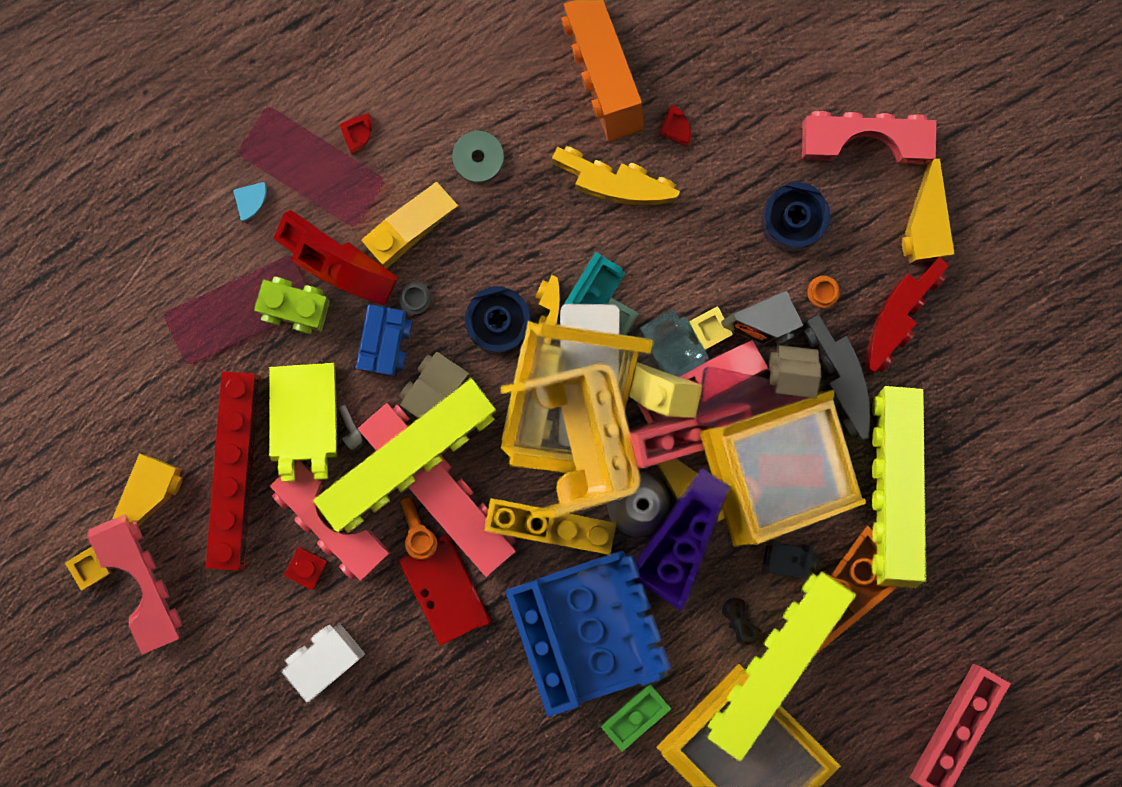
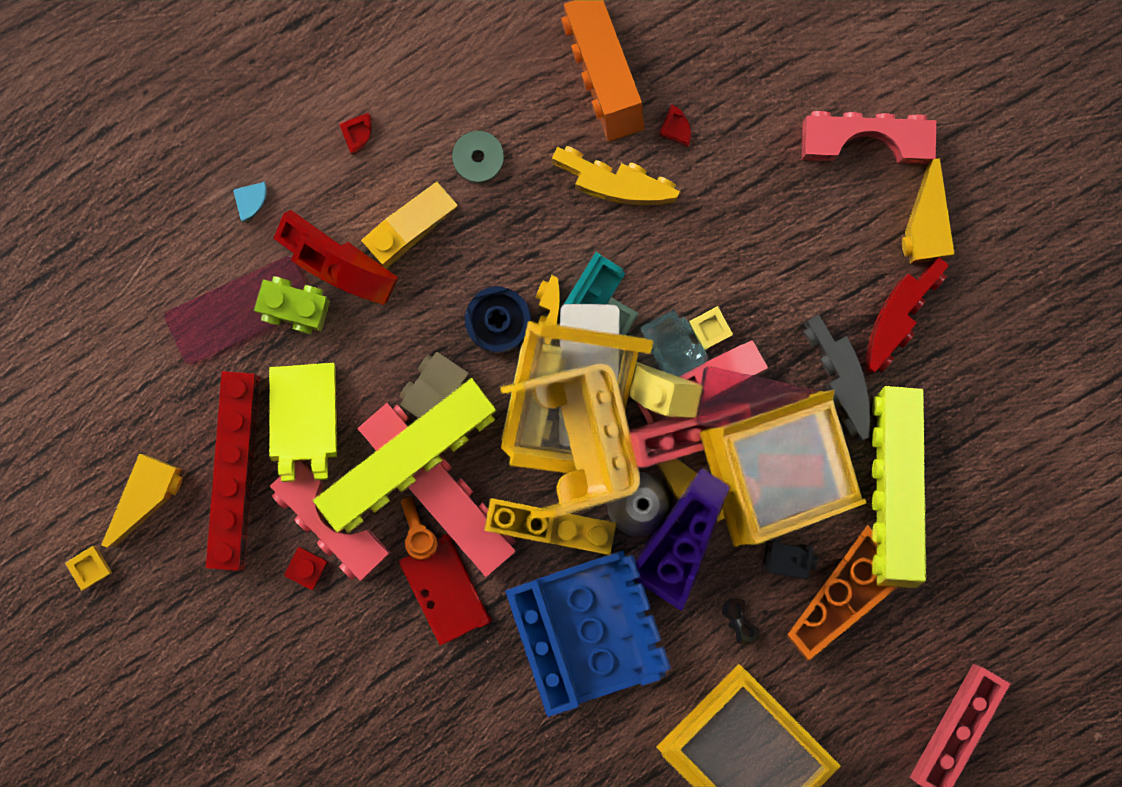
(118, 546): coral arch -> none
(311, 166): clear pink piece -> none
(323, 662): white brick -> none
(354, 439): light grey hand -> none
(383, 341): blue brick -> none
(415, 298): dark grey plate -> none
(635, 717): bright green plate -> none
(766, 320): slope -> none
(781, 665): neon yellow brick -> none
(795, 371): dark tan brick -> none
(811, 209): dark blue brick -> none
(823, 291): orange plate -> none

